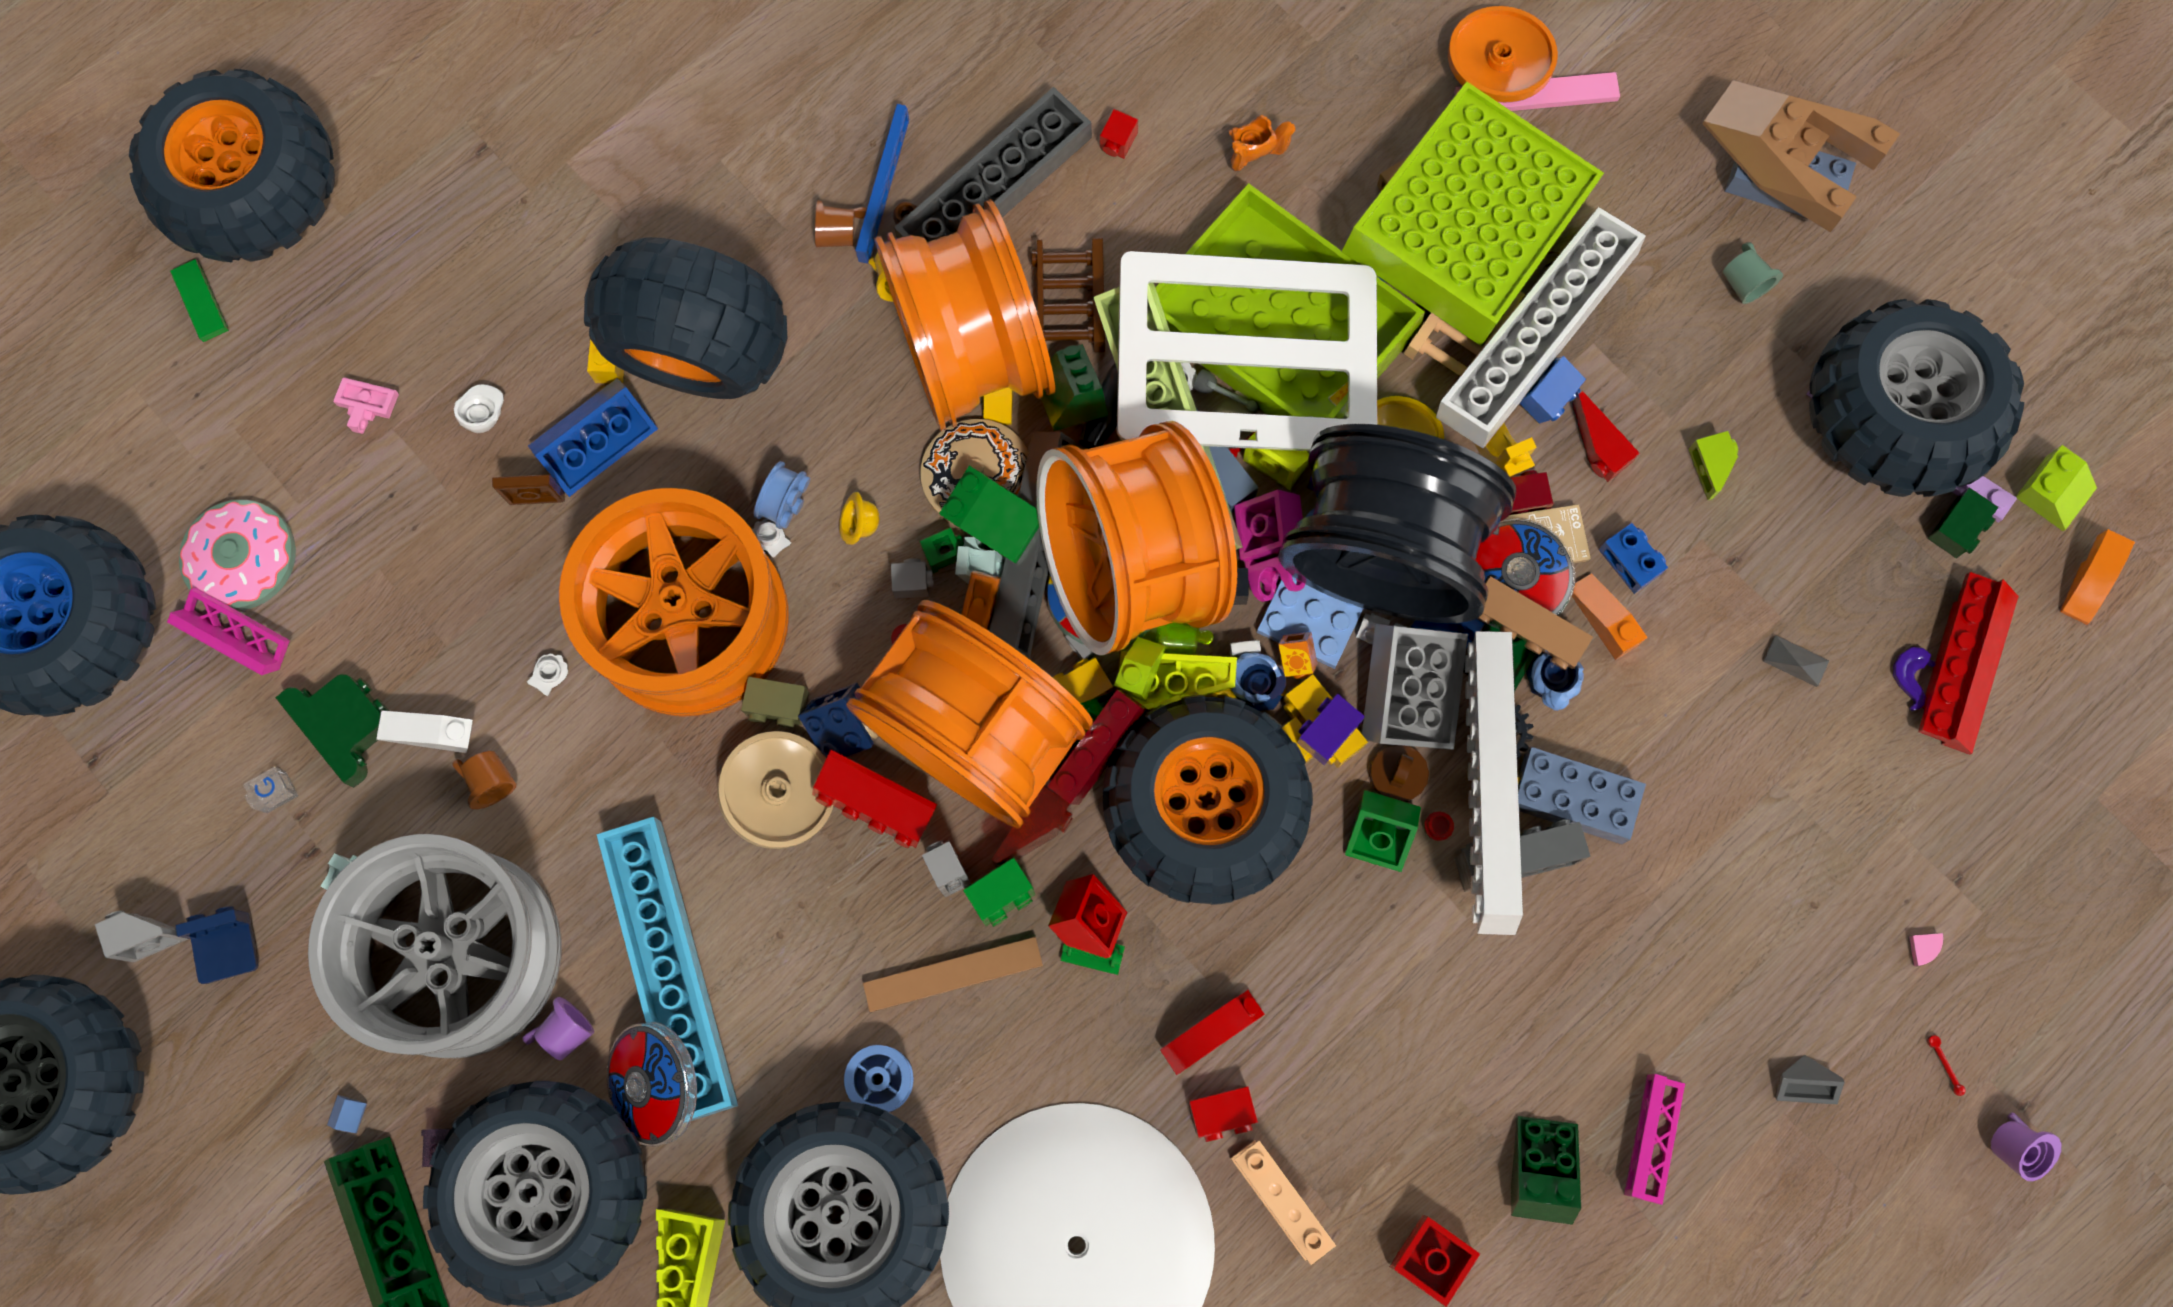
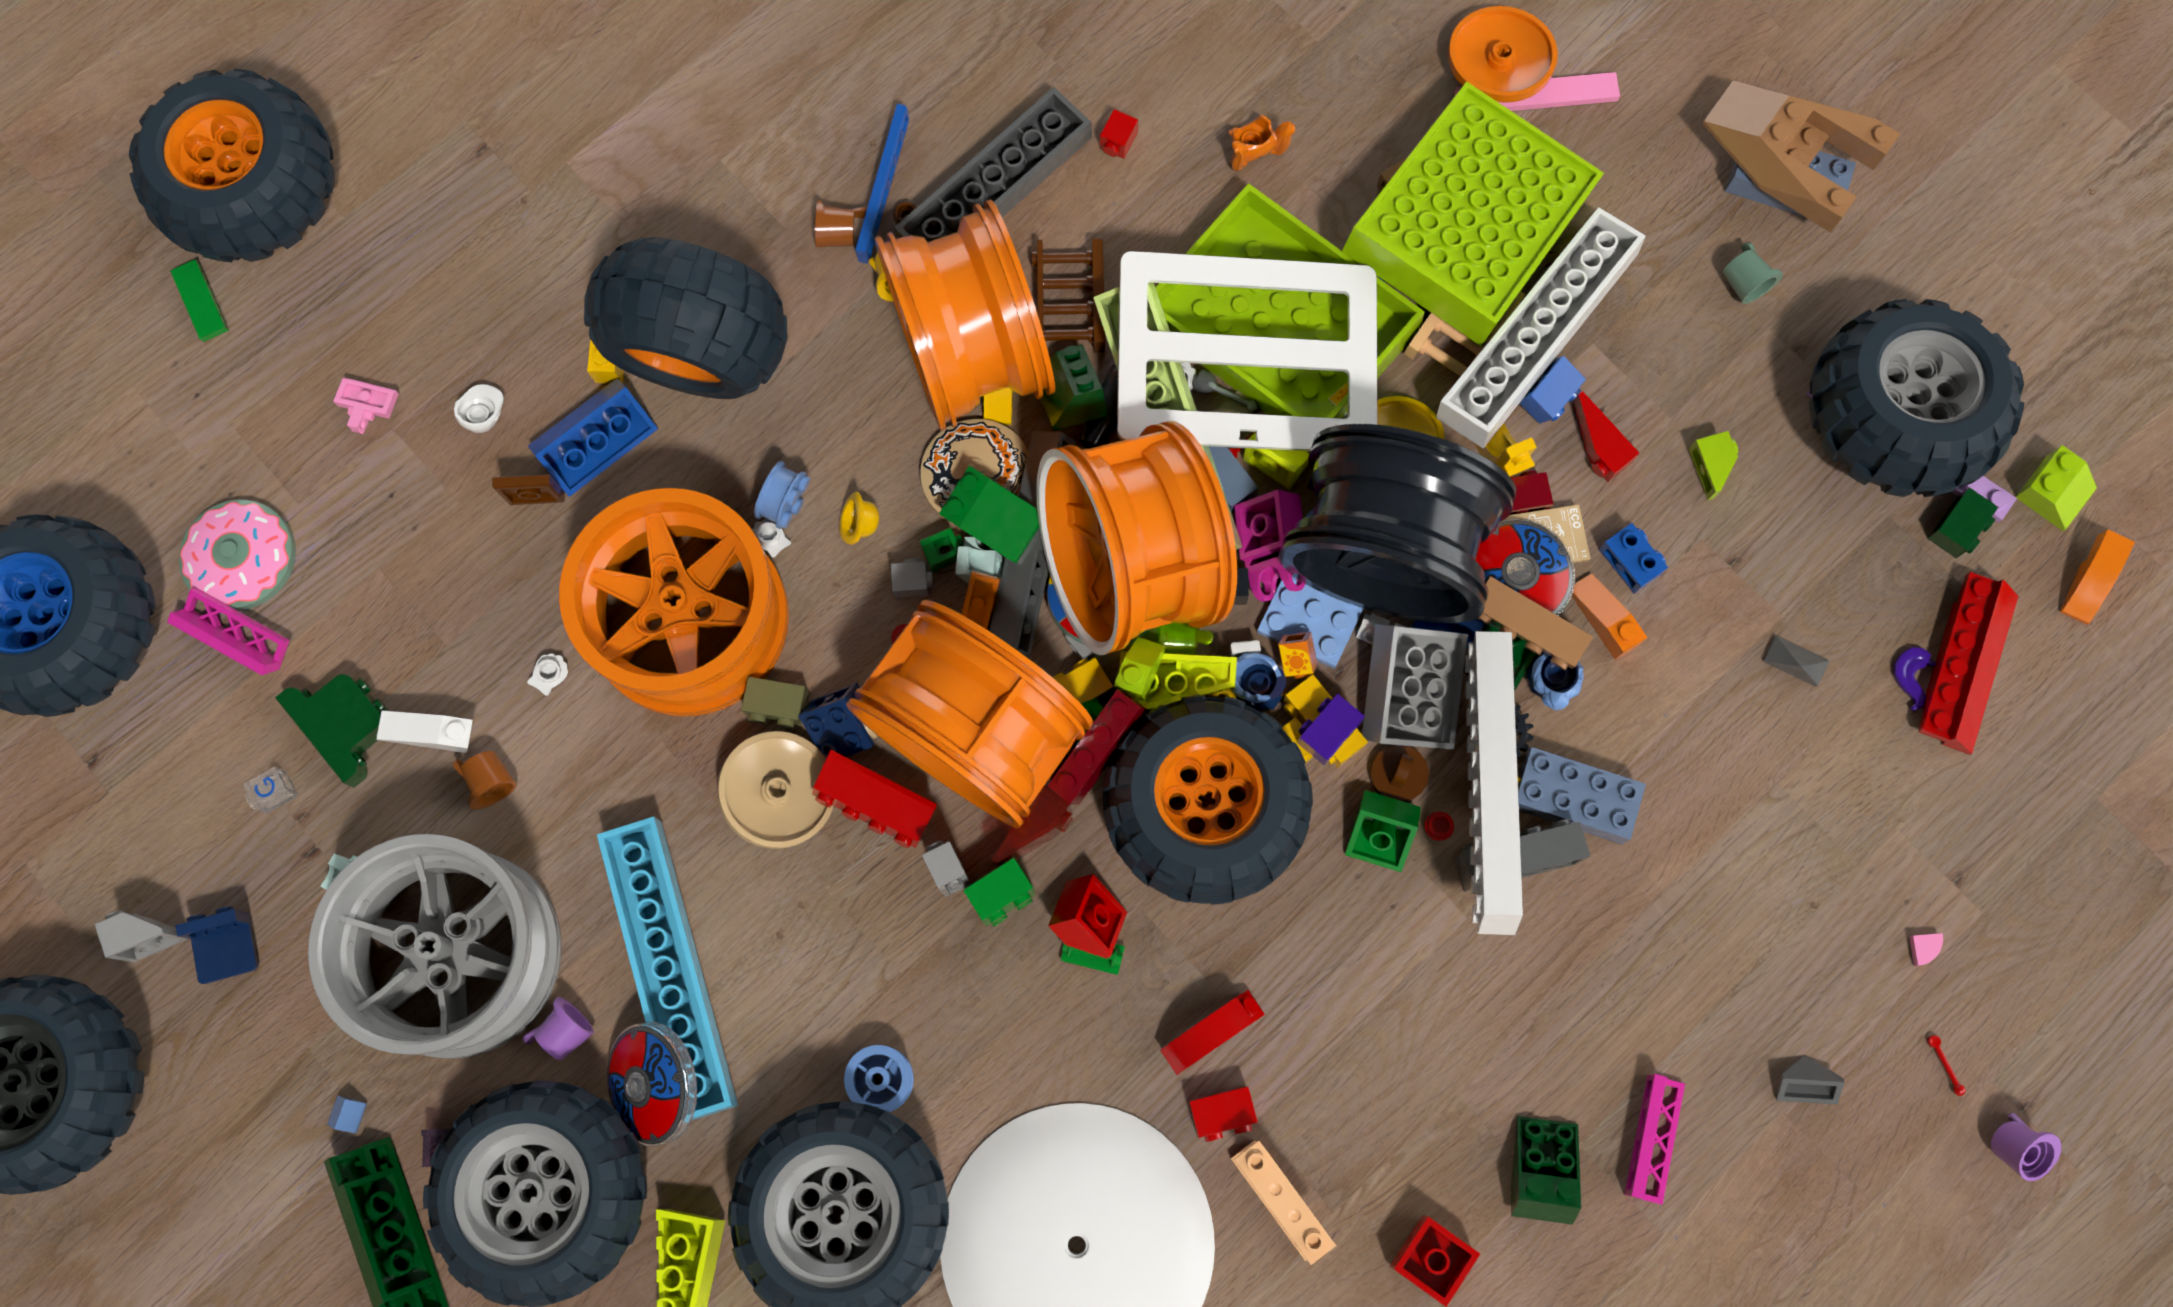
(952, 974): medium nougat tile -> none

